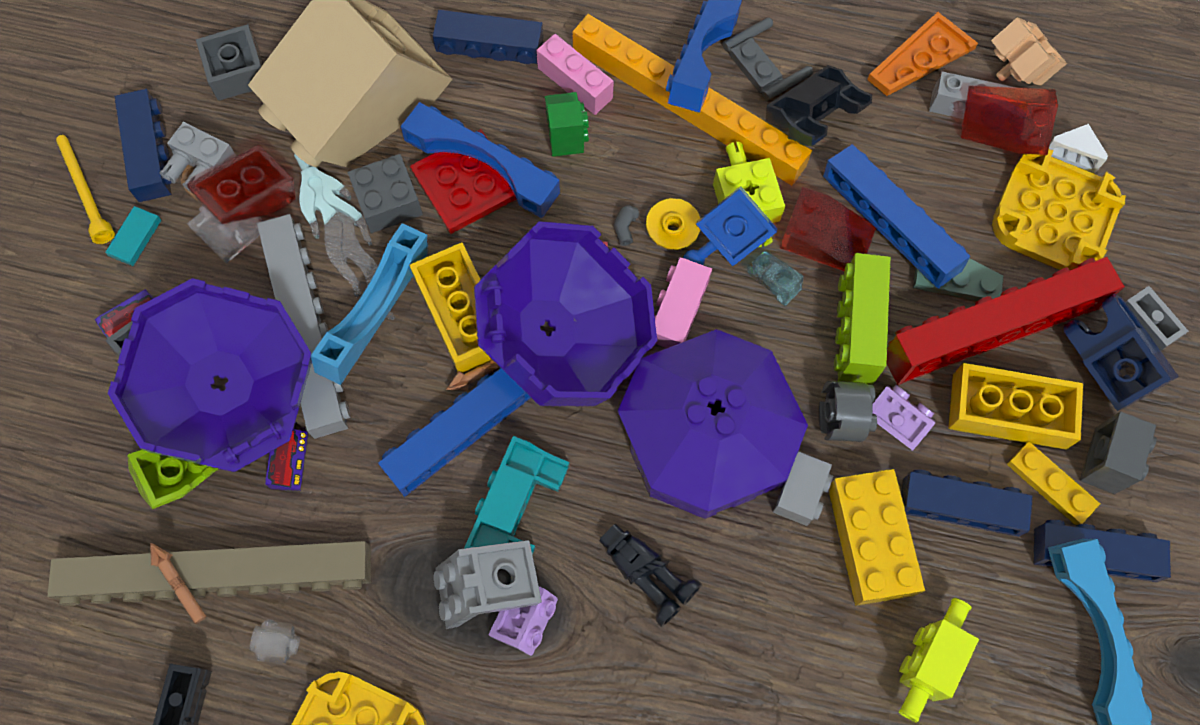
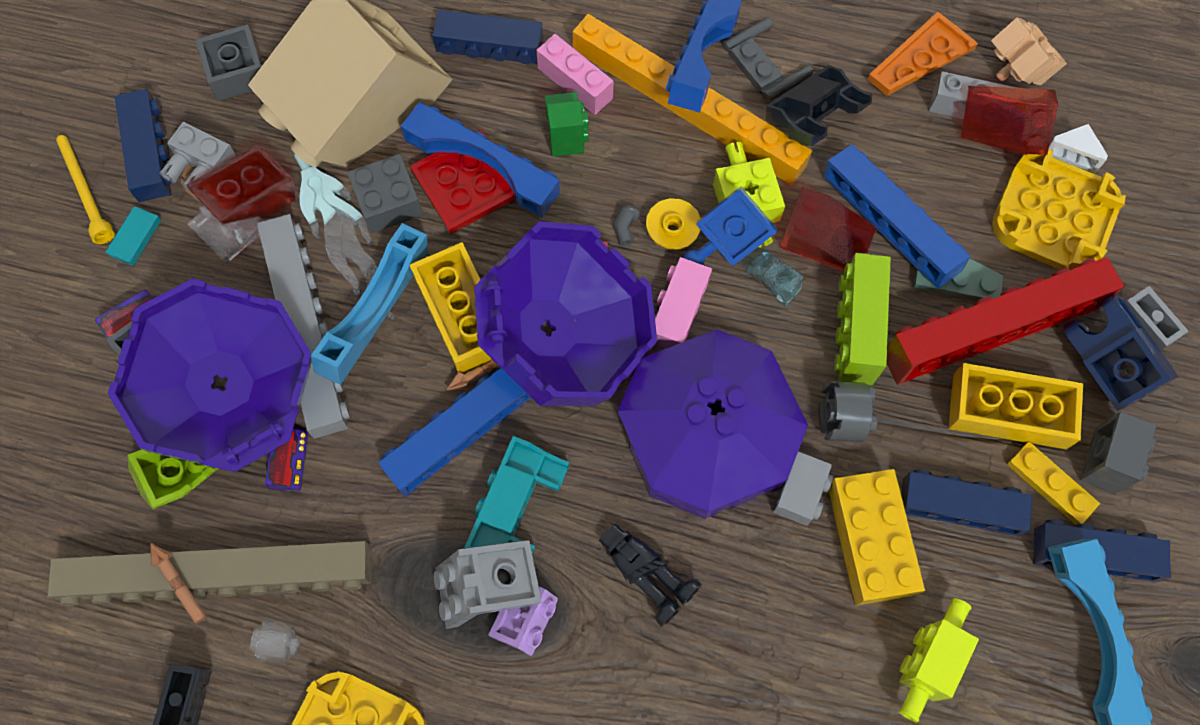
(902, 417): lavender bracket -> none

